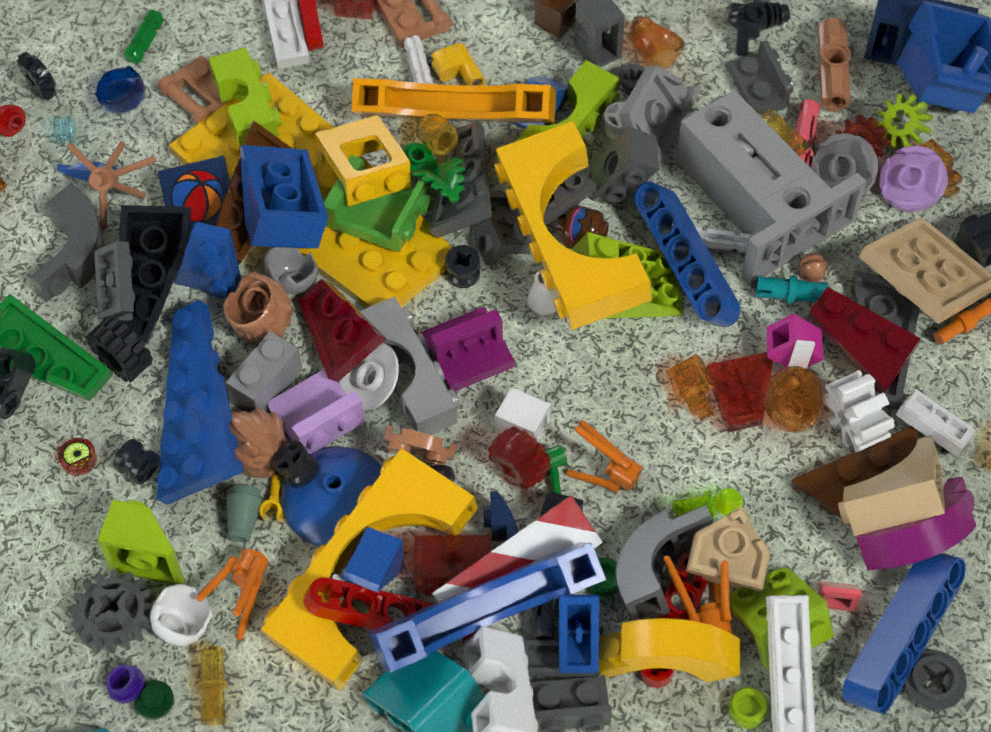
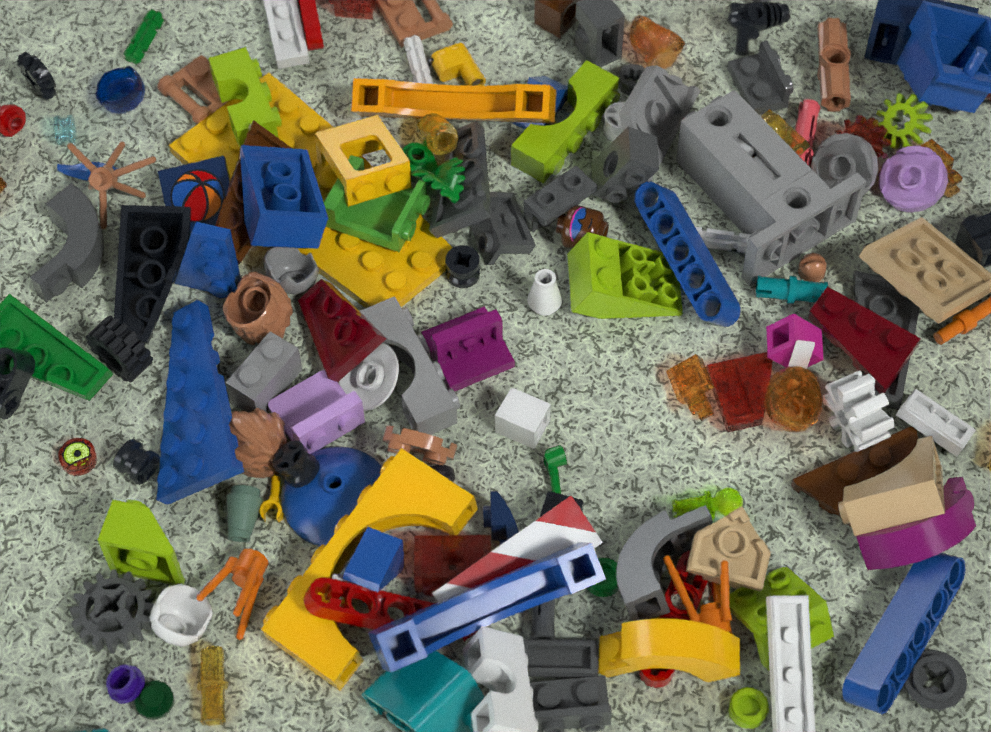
(114, 281): dark grey bracket -> none
(519, 457): clear red gear -> none
(578, 633): blue slope -> none
(583, 285): yellow arch -> none
(621, 469): orange plant -> none
(840, 595): coral slope -> none

